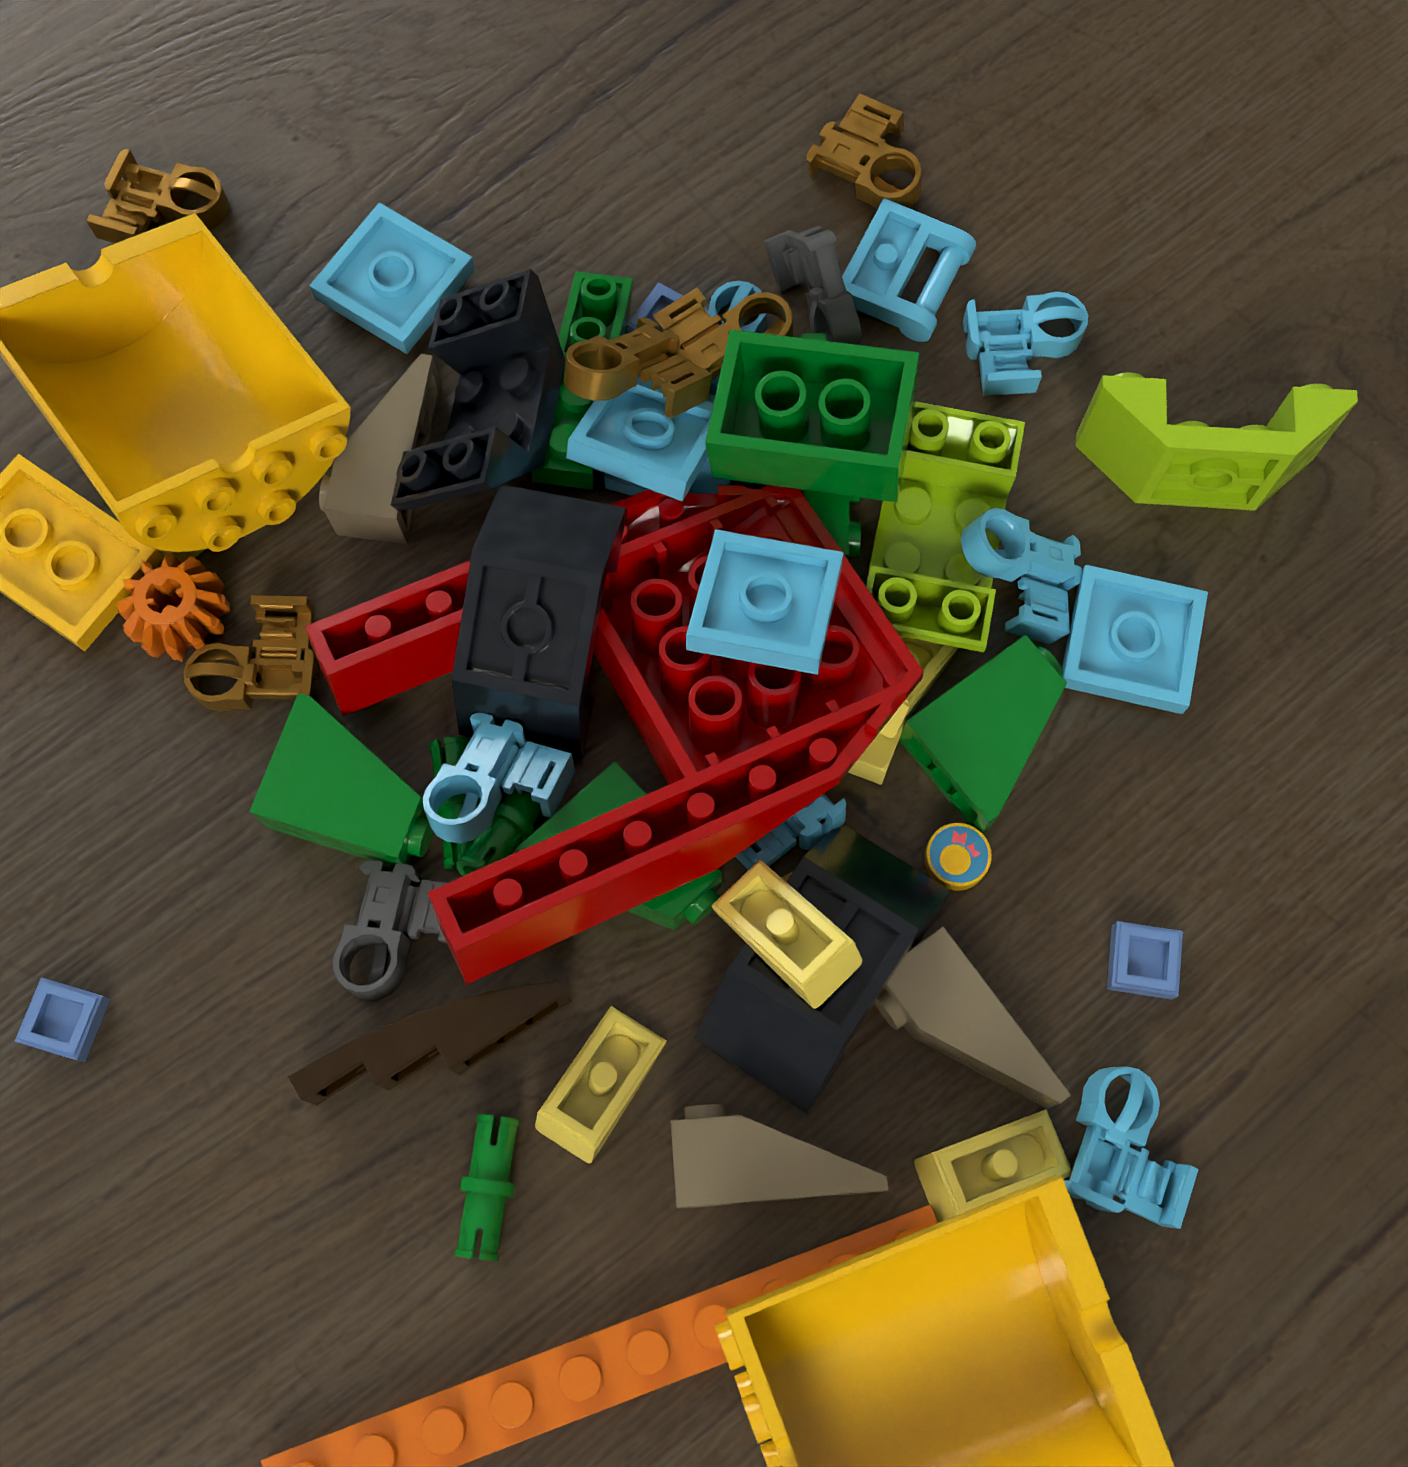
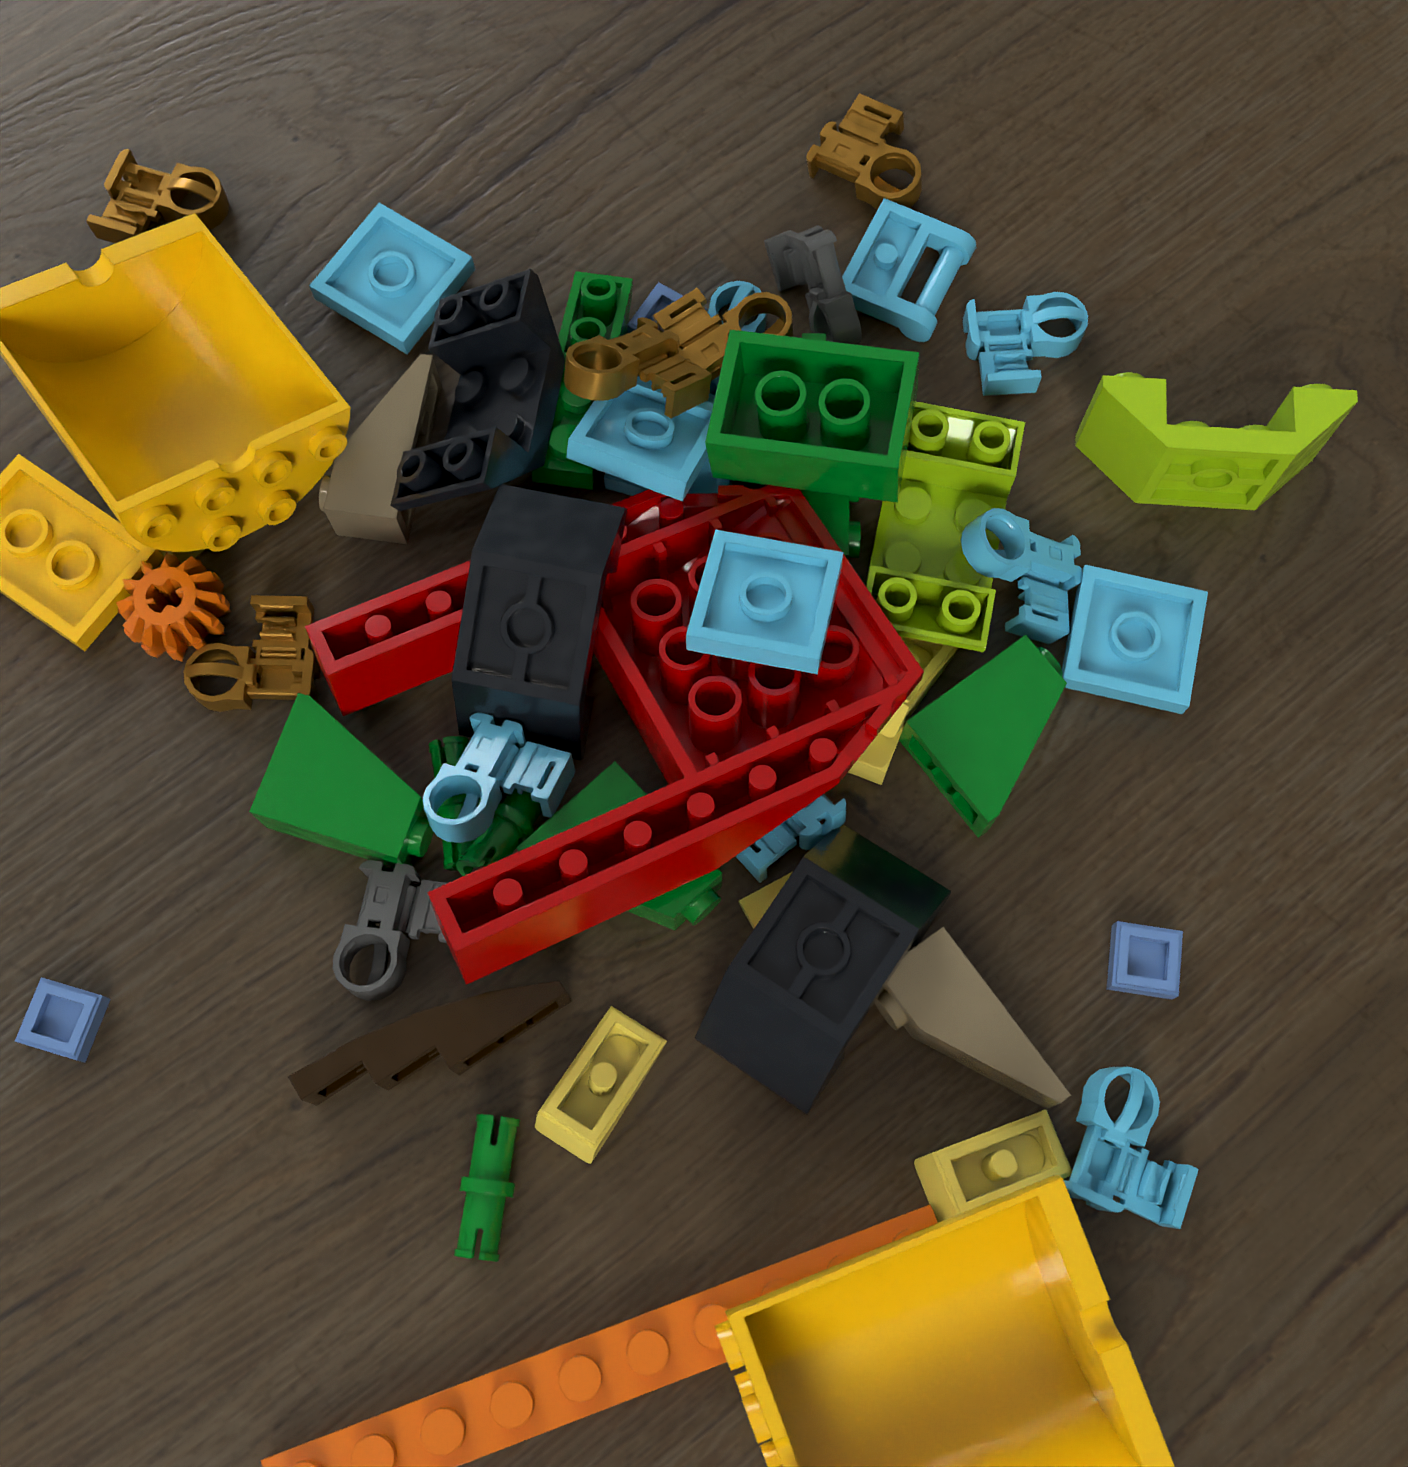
(745, 1162): dark tan slope -> none
(789, 934): light yellow slope -> none
(957, 856): tile -> none

